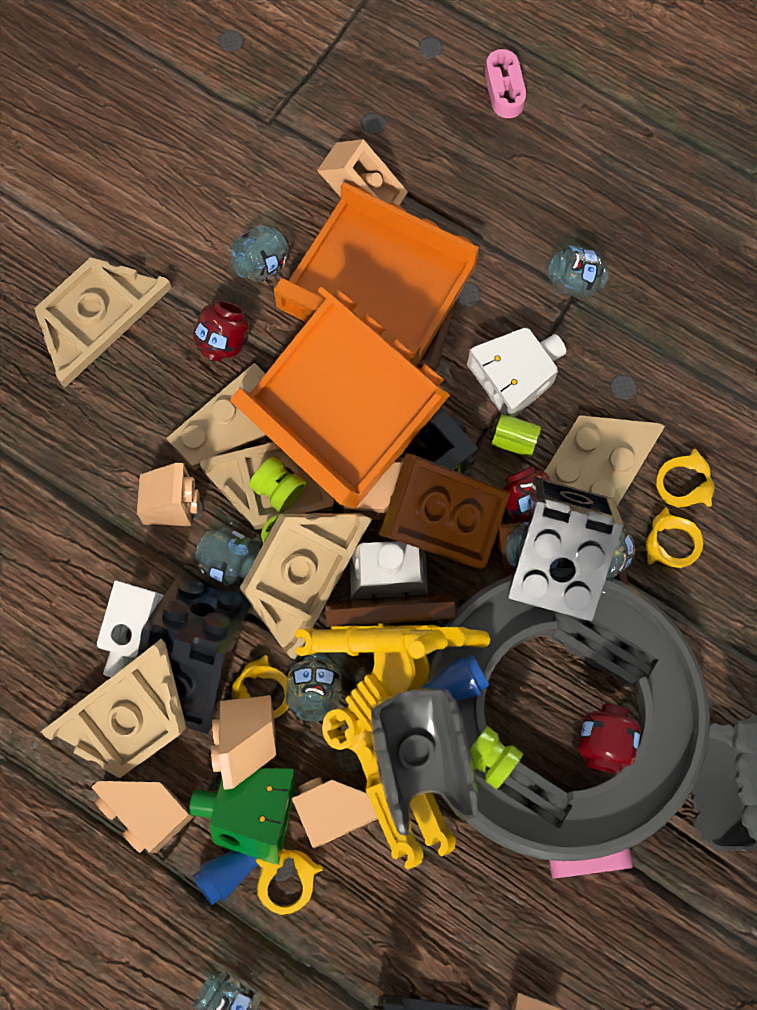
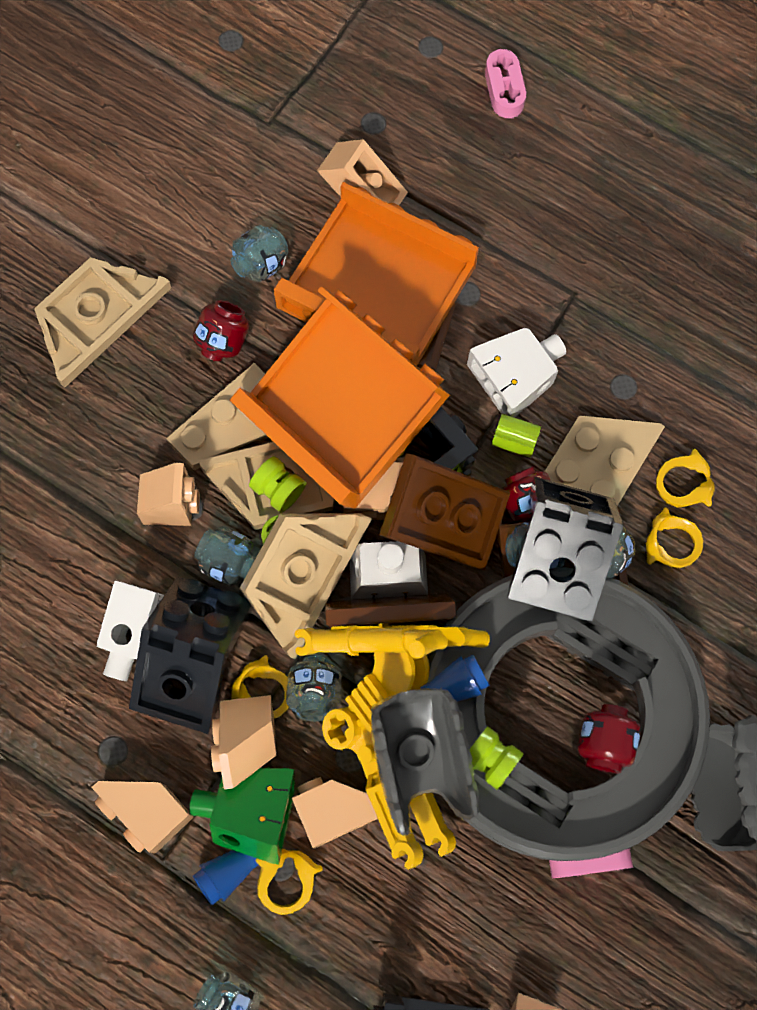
(125, 715): tan wing -> none
(578, 272): clear light blue head -> none

